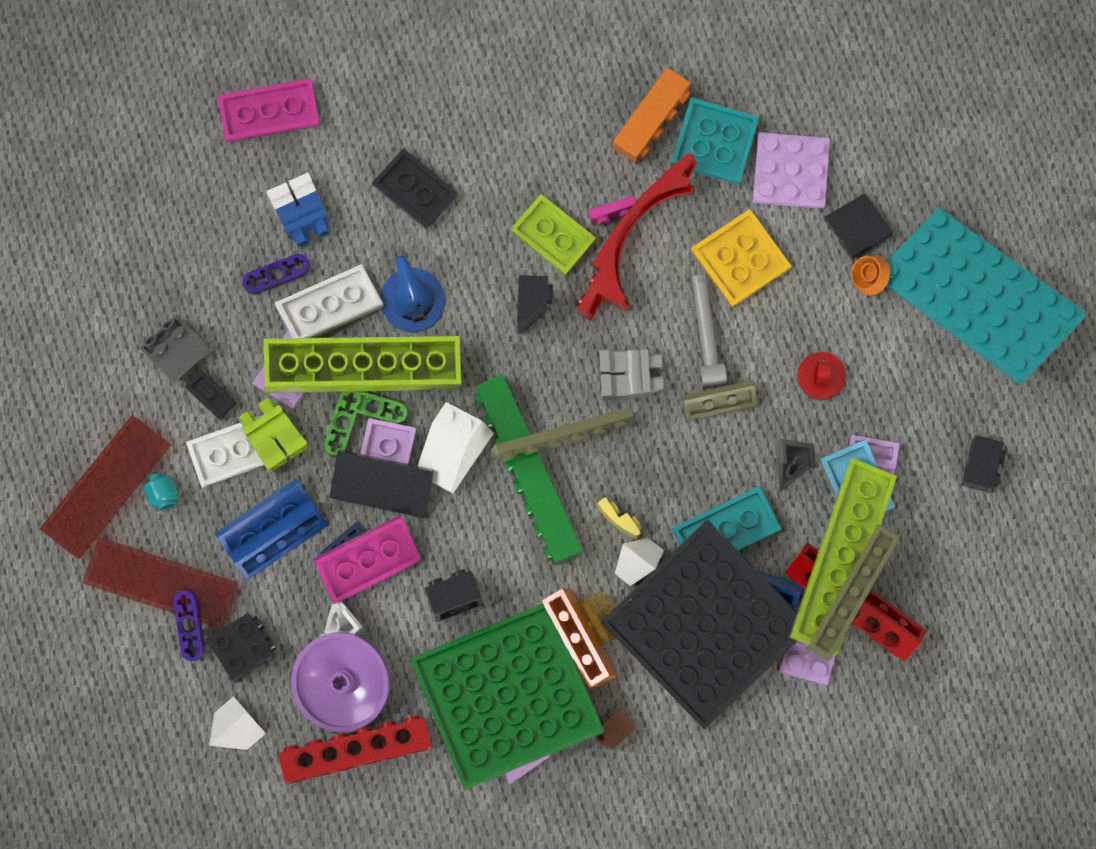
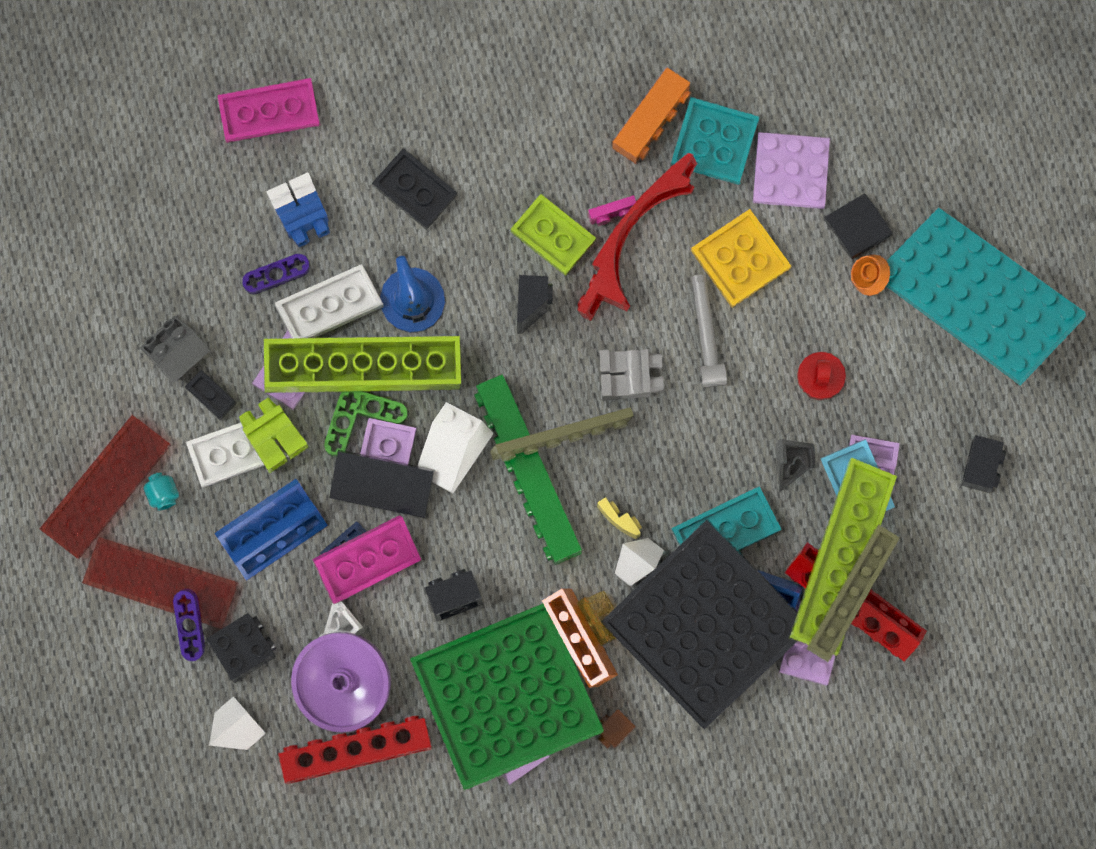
(719, 400): olive plate -> none

